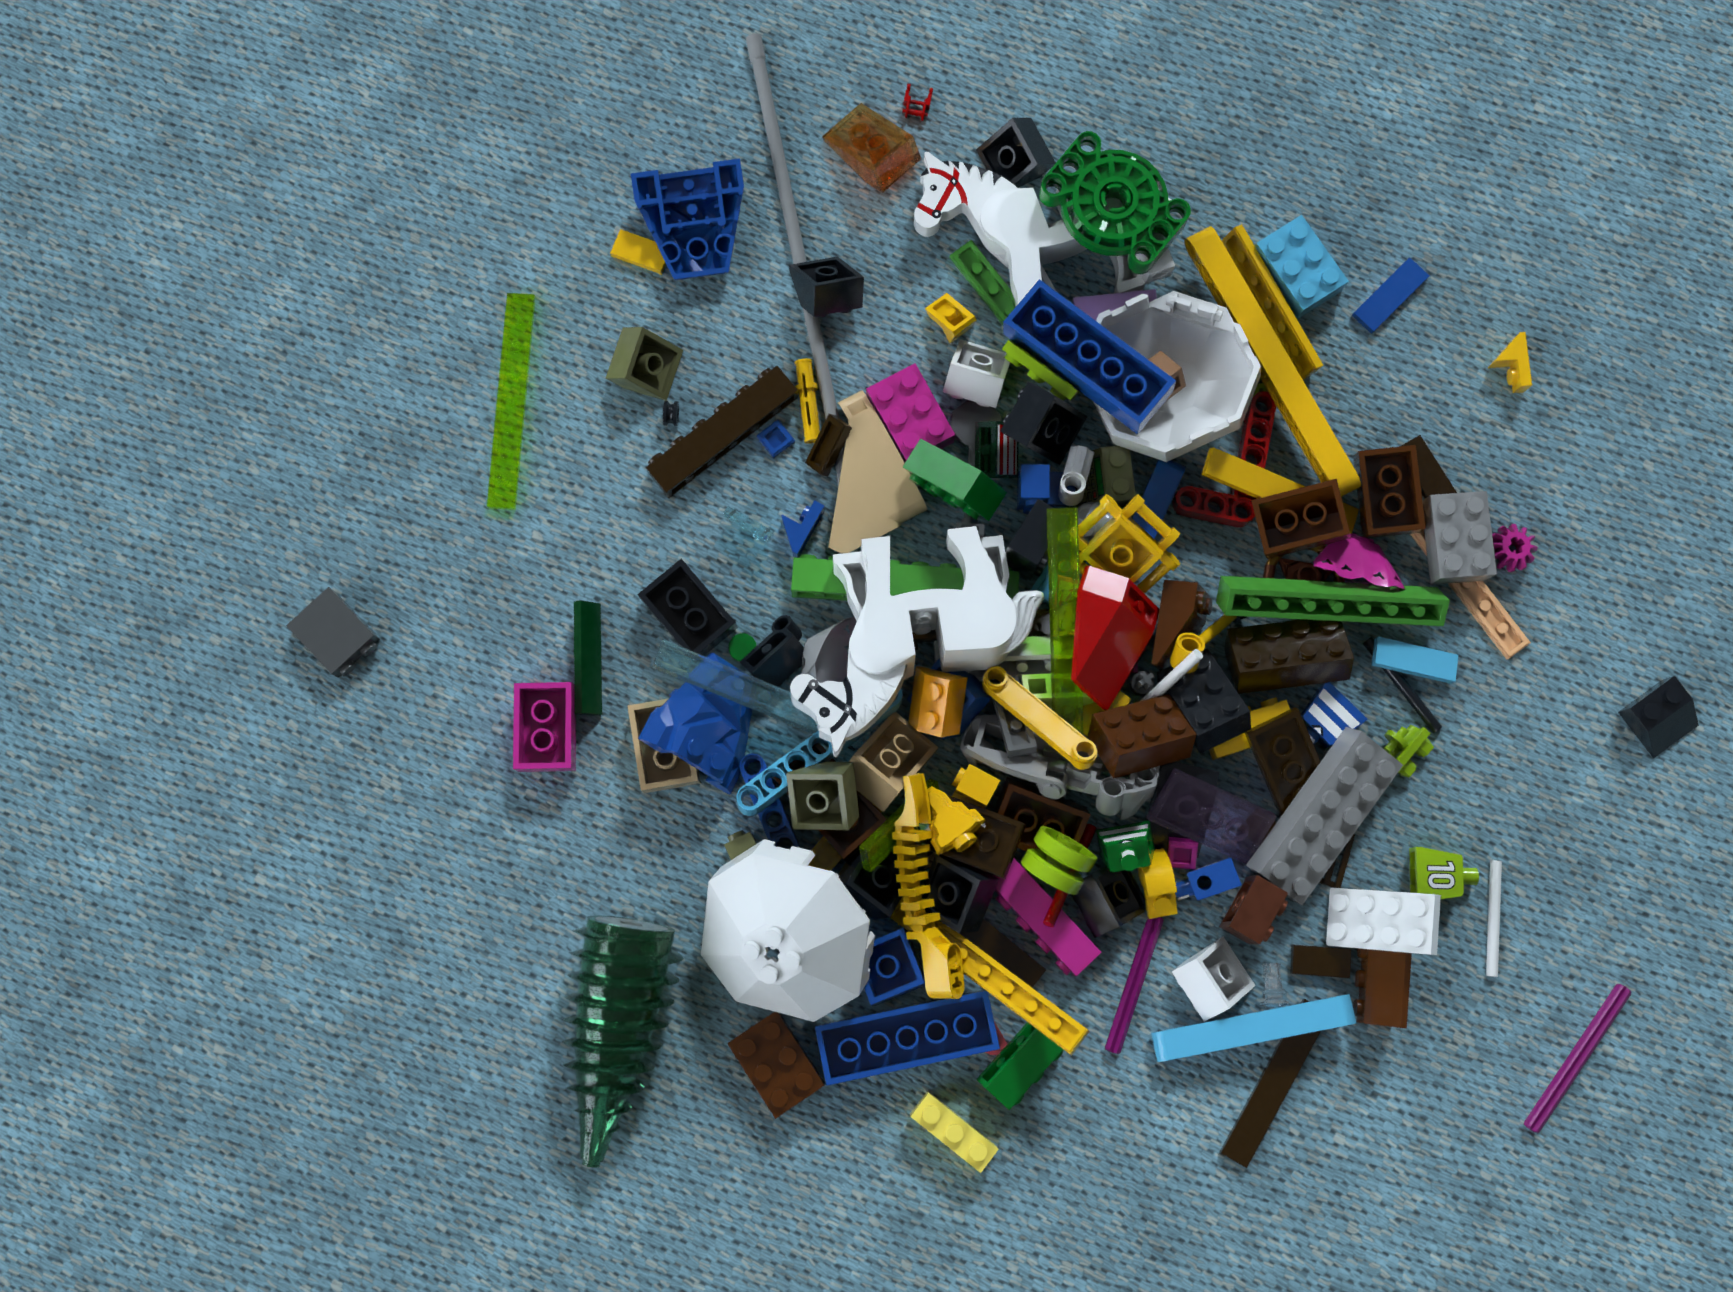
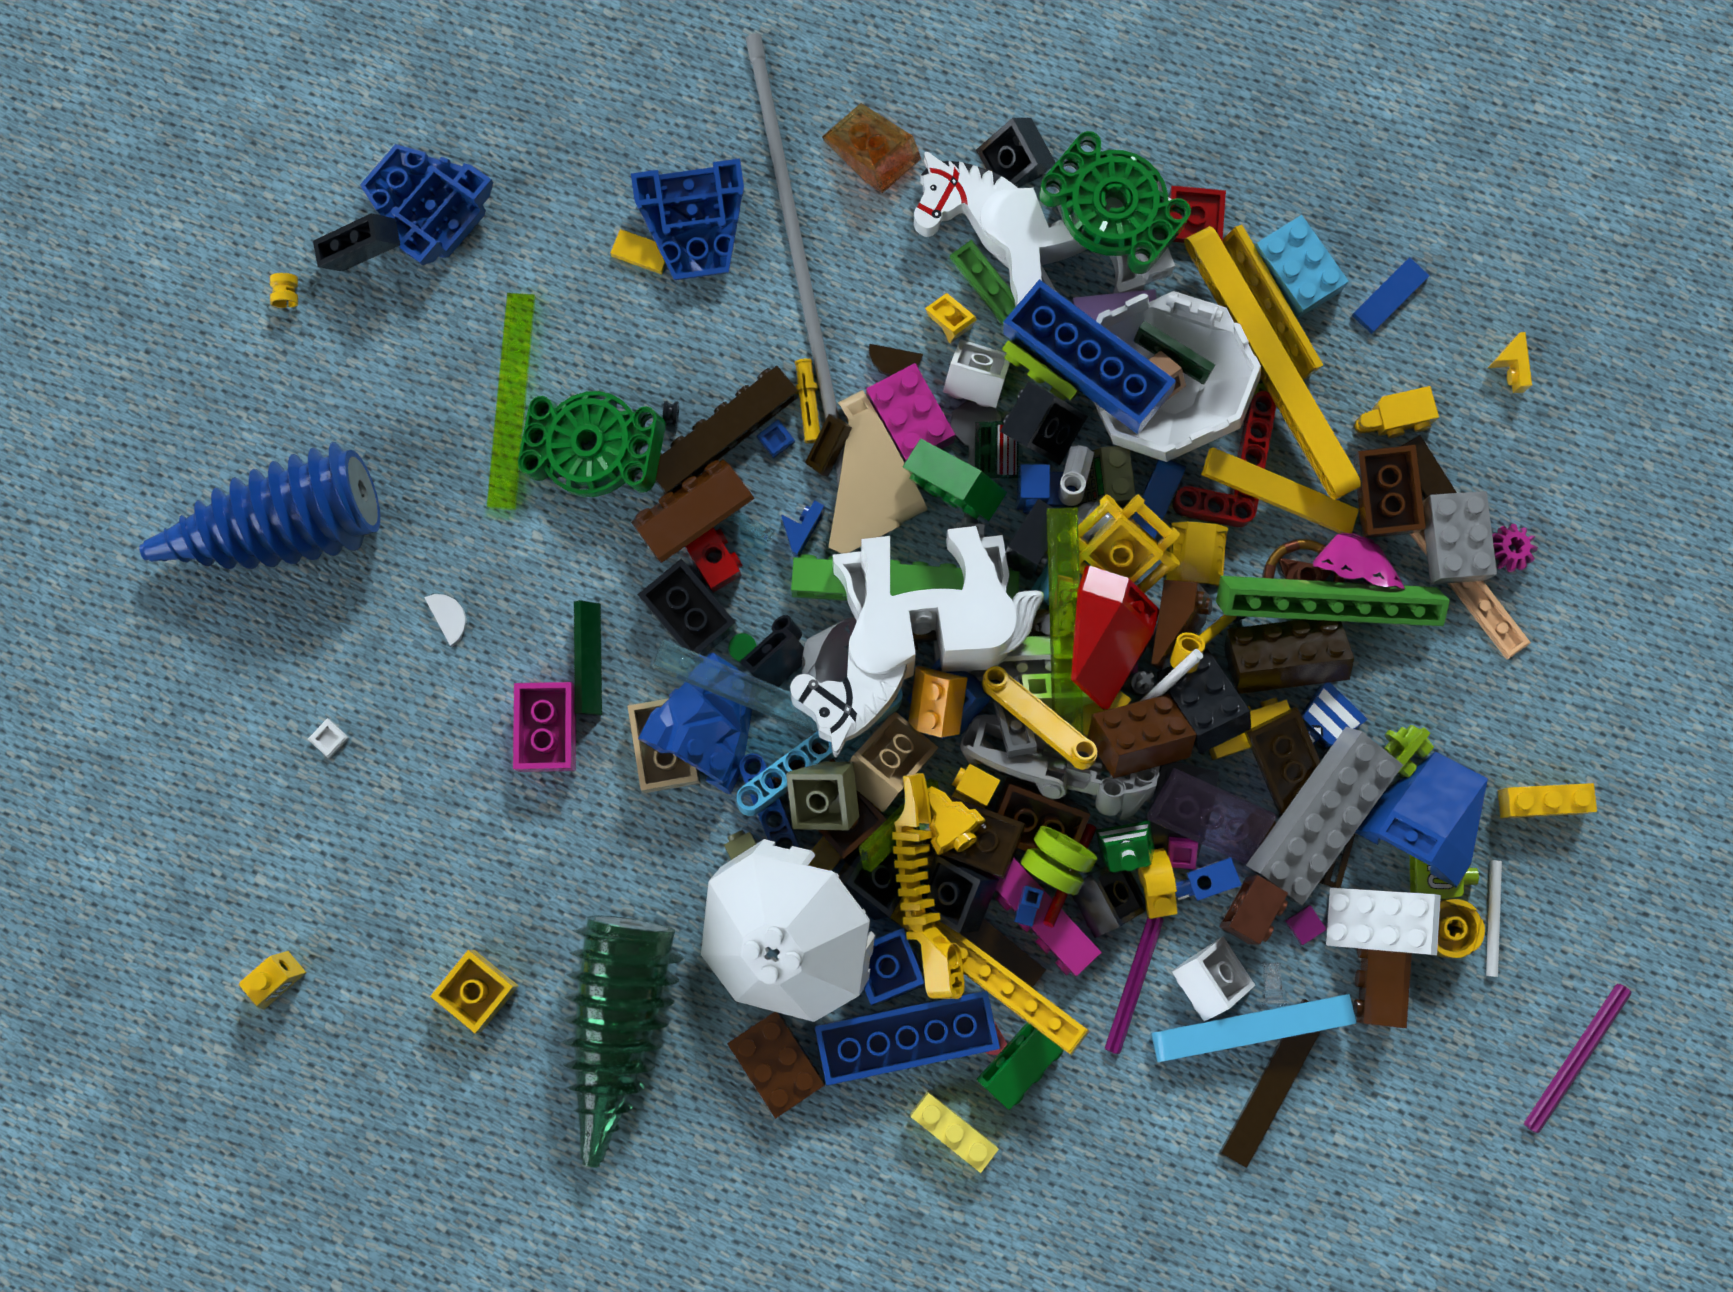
(271, 979): none -> yellow torso
(278, 516): none -> blue cone
(283, 290): none -> yellow wheel
(328, 738): none -> white tile
(334, 633): dark grey brick -> none
(356, 242): none -> black brick
(430, 200): none -> blue wedge
(449, 616): none -> white tile
(474, 991): none -> yellow brick
(612, 459): none -> green piece
(644, 363): olive slope -> none
(692, 509): none -> reddish brown slope
(715, 574): none -> red brick
(827, 286): black slope -> none
(892, 360): none -> dark brown tile
(926, 104): red piece -> none
(1028, 905): none -> blue piece
(1190, 362): none -> dark green tile
(1199, 551): none -> yellow slope
(1206, 210): none -> red plate
(1301, 519): reddish brown slope -> none
(1305, 925): none -> magenta tile
(1320, 961): dark brown tile -> none
(1399, 413): none -> yellow hinge
(1408, 693): black bar -> none
(1414, 660): medium azure tile -> none
(1431, 816): none -> blue wedge
(1467, 926): none -> yellow brick
(1547, 800): none -> yellow brick
(1661, 715): black slope -> none

